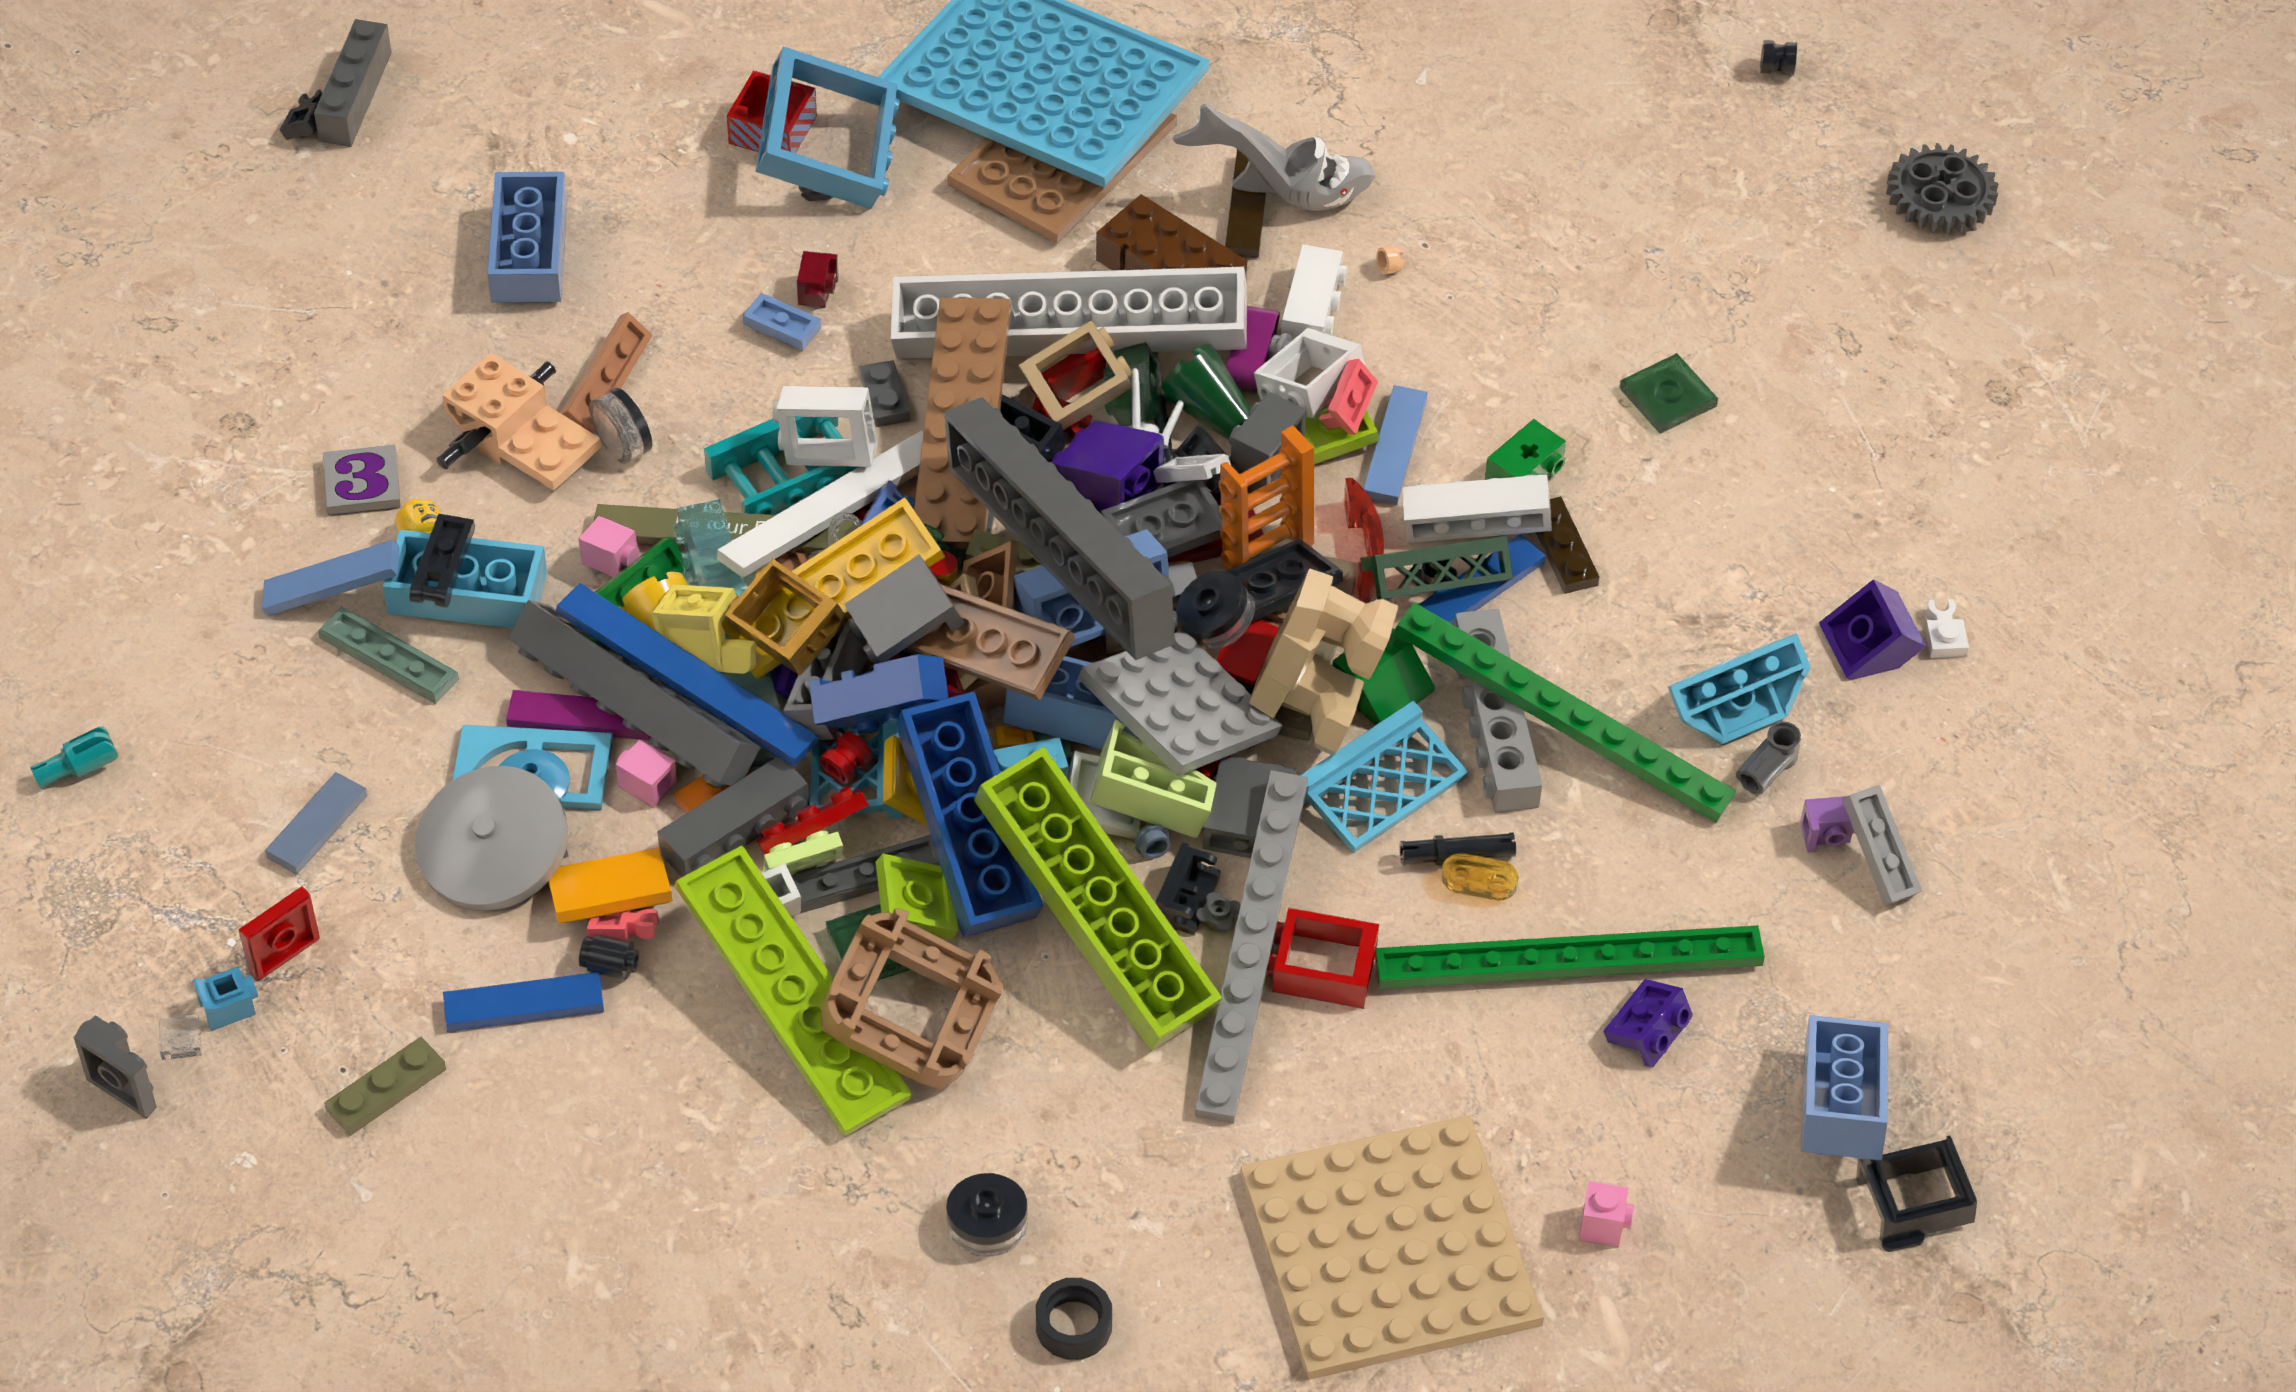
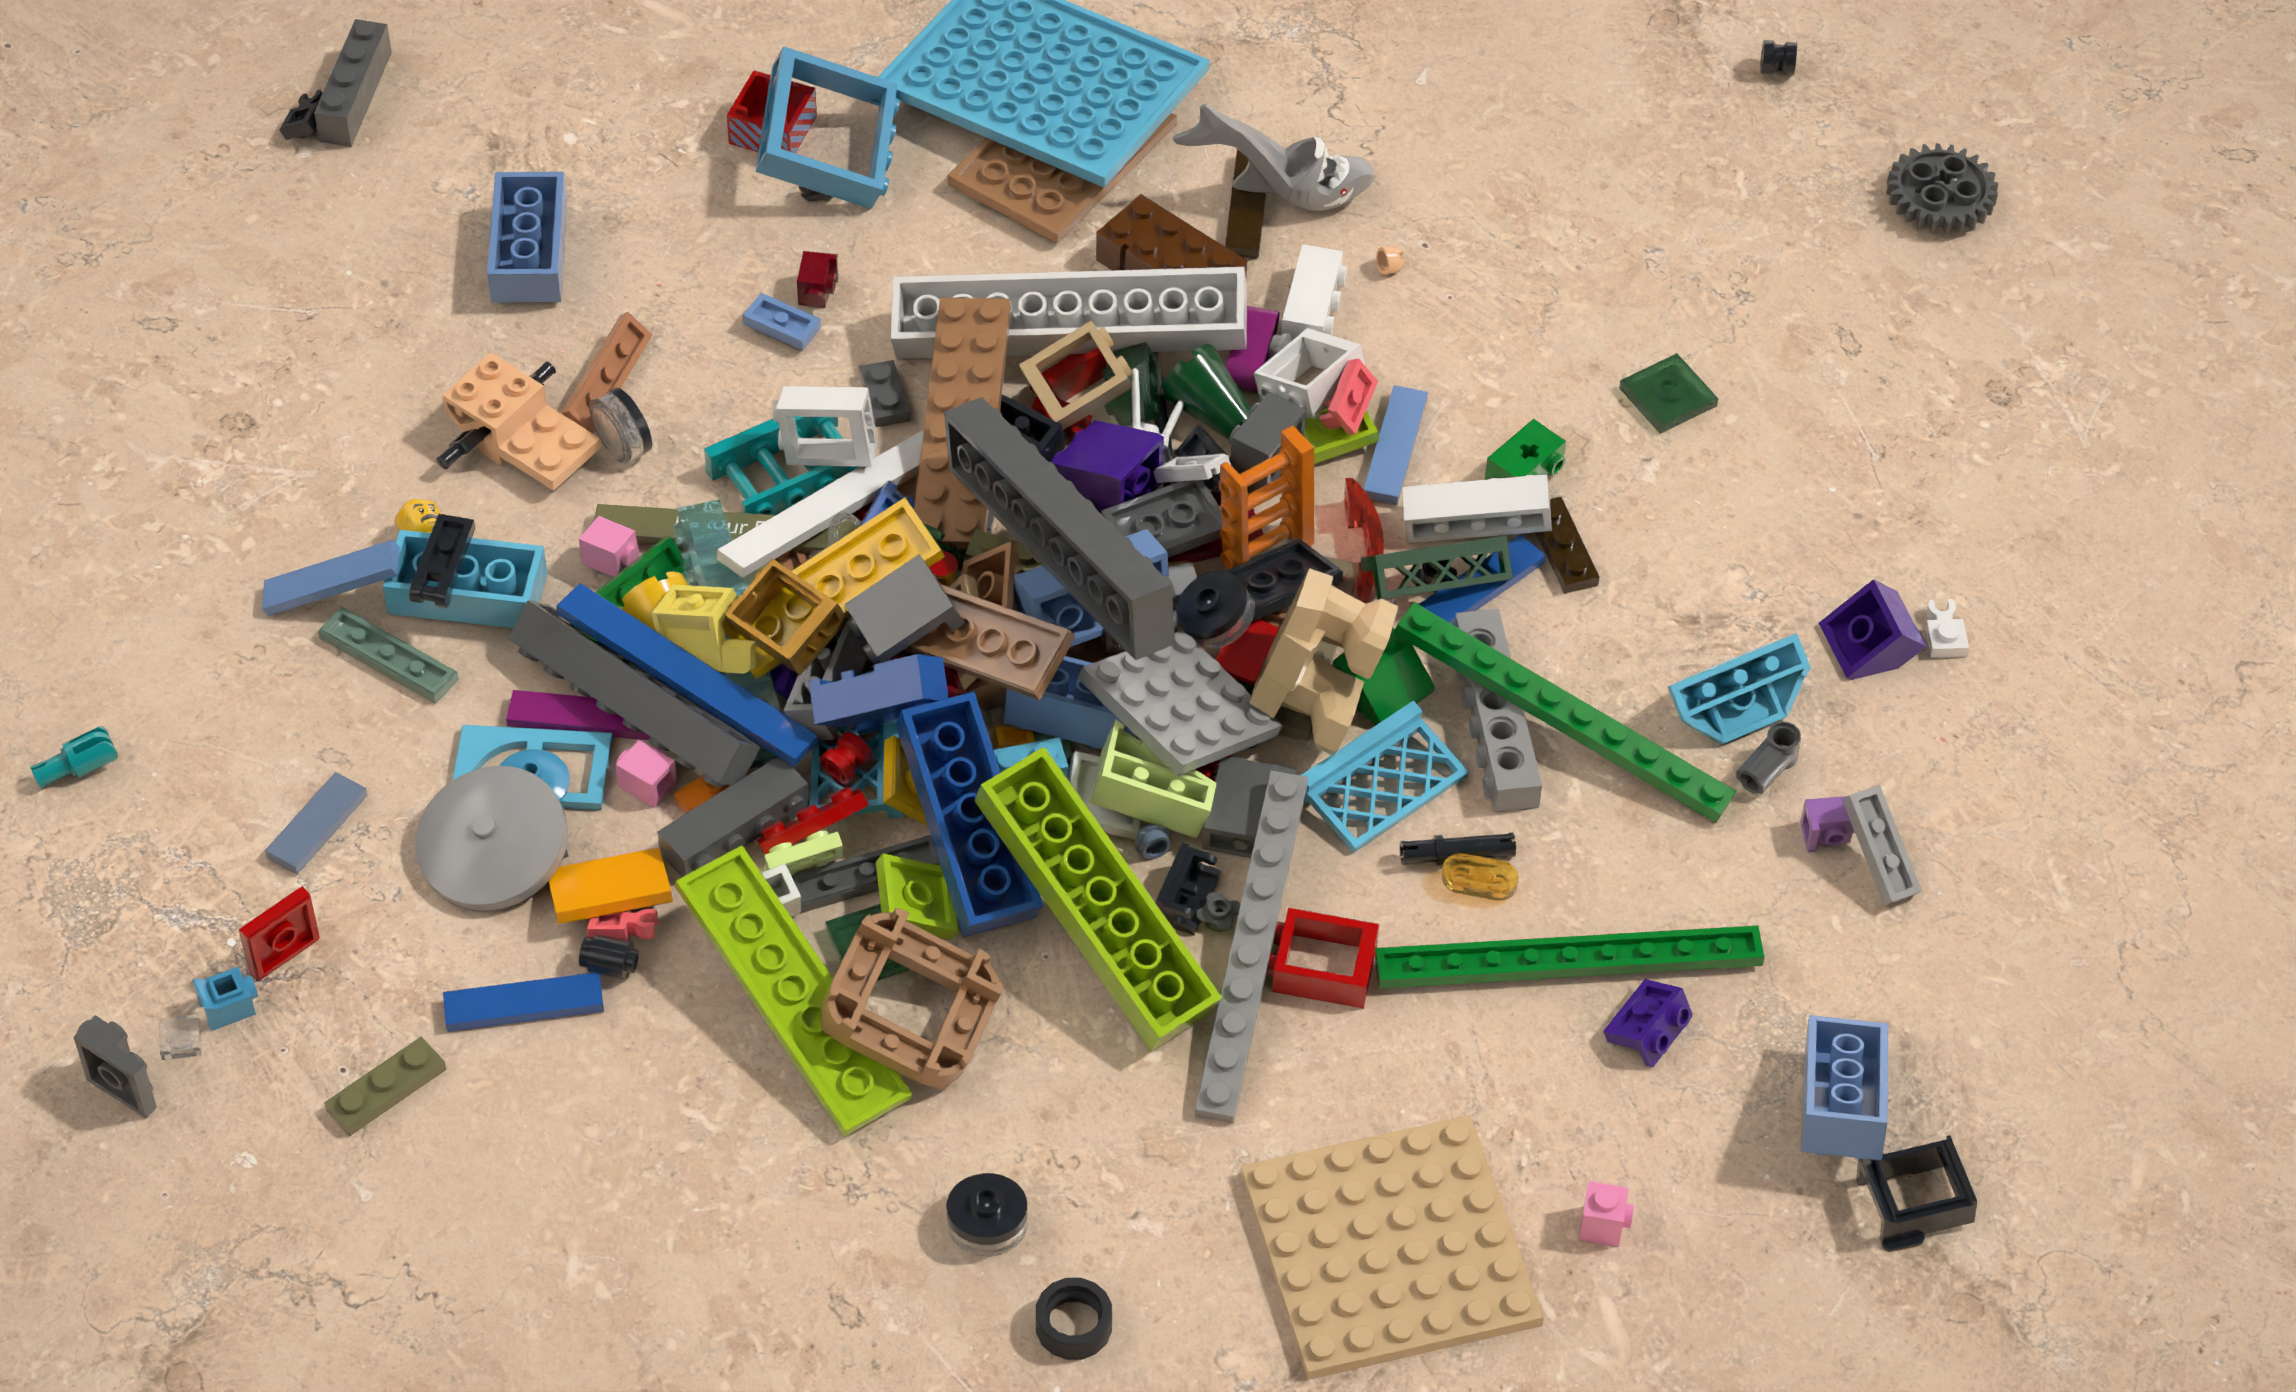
(361, 479): light grey tile -> none

